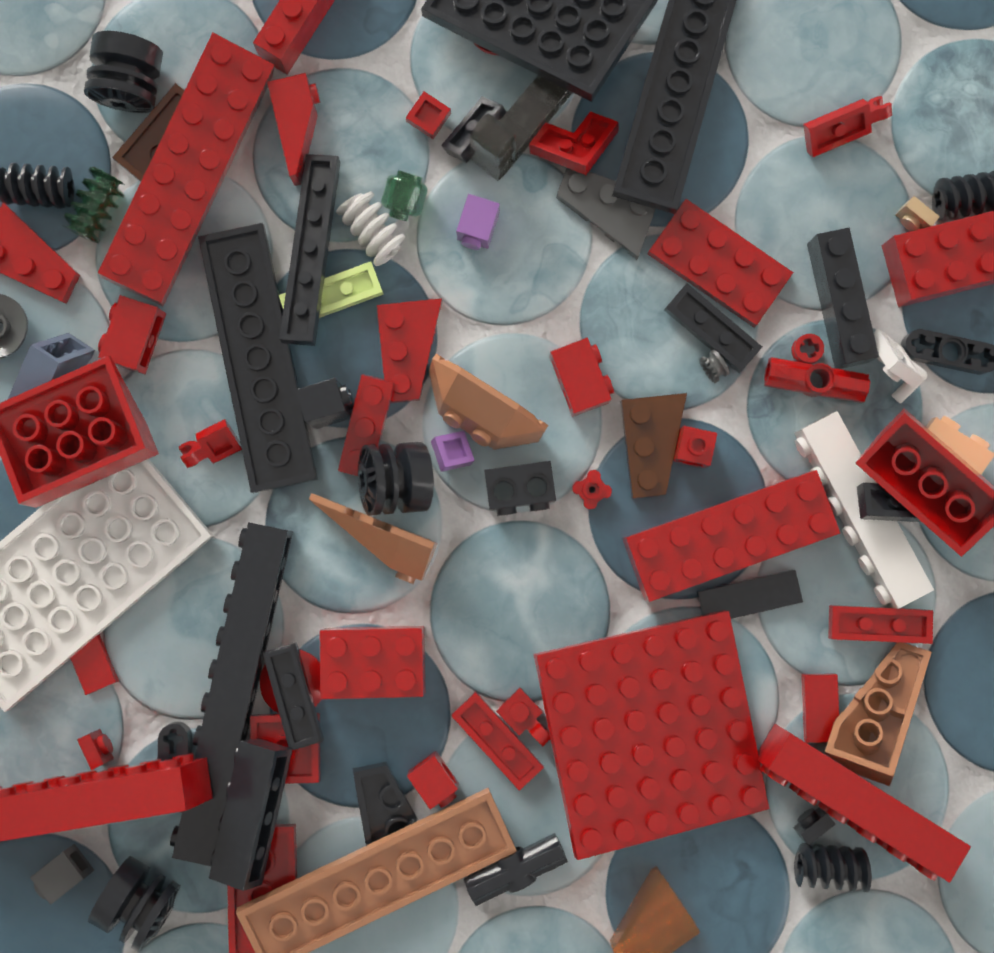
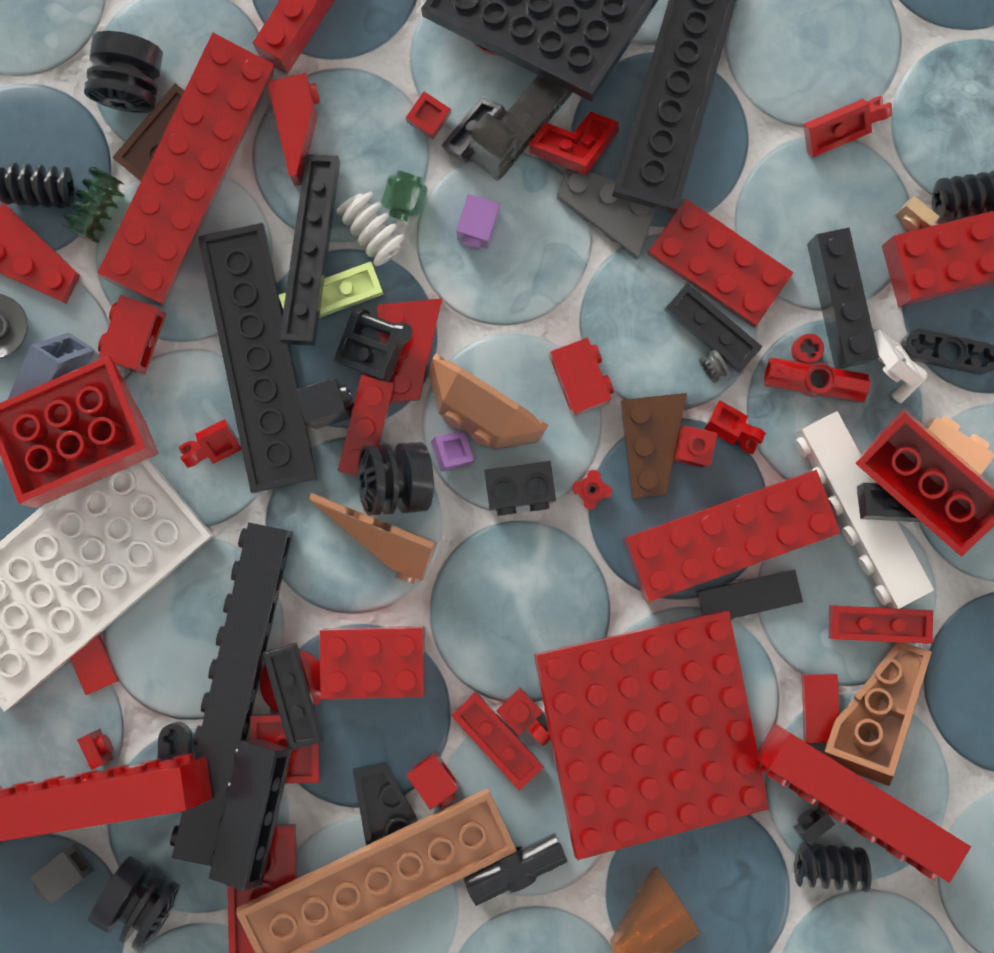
(368, 354): none -> black plate
(732, 426): none -> red plate

